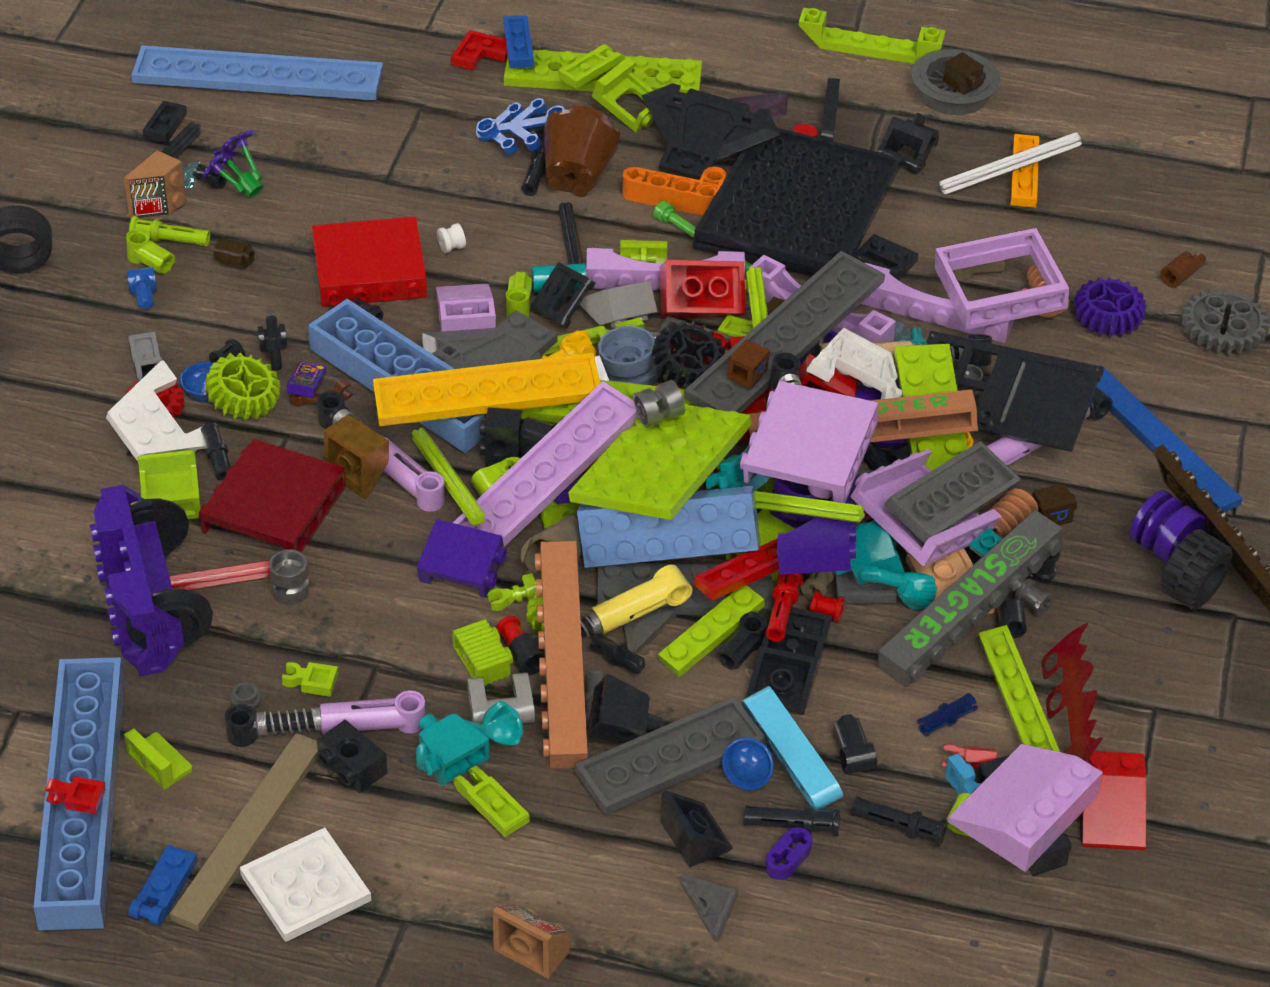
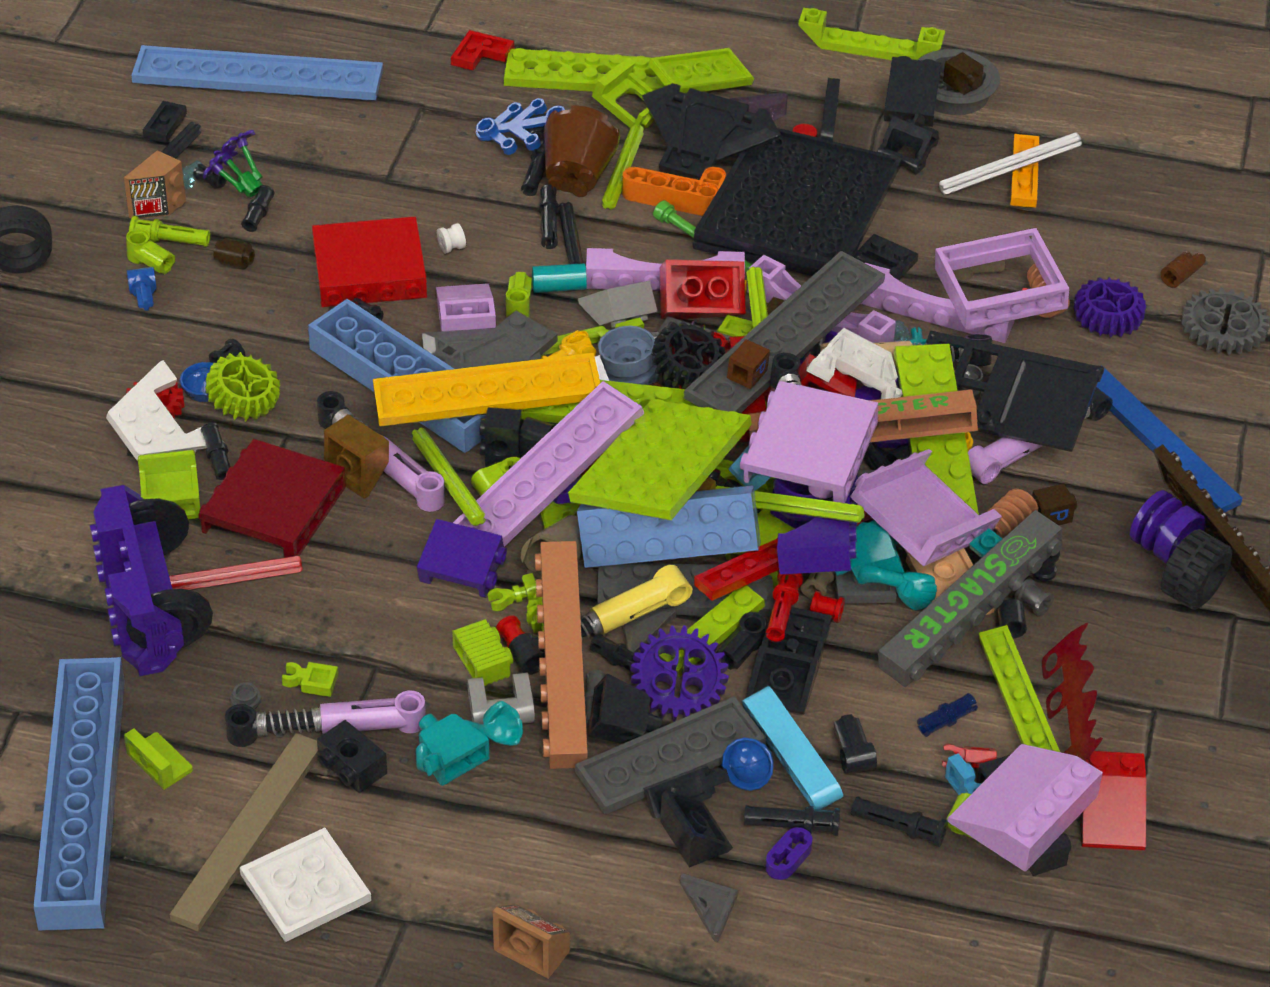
(79, 795): red plate -> none
(144, 353): slope -> none
(163, 885): blue plate -> none
(258, 208): none -> black pin
(273, 339): black piece -> none
(289, 577): flat silver wheel -> none
(306, 379): dark purple tile -> none
(340, 387): reddish brown arm -> none
(492, 801): lime hinge -> none
(518, 41): blue plate -> none
(548, 209): none -> black pin
(557, 290): black plate -> none
(590, 66): lime plate -> none
(624, 161): none -> lime axle
(644, 250): lime hips -> none
(665, 397): flat silver wheel -> none
(694, 784): none -> black hinge
(702, 70): none -> lime tile
(706, 677): none -> dark purple gear
(729, 474): teal plate -> none
(912, 89): none -> black panel
(952, 492): dark grey plate -> none

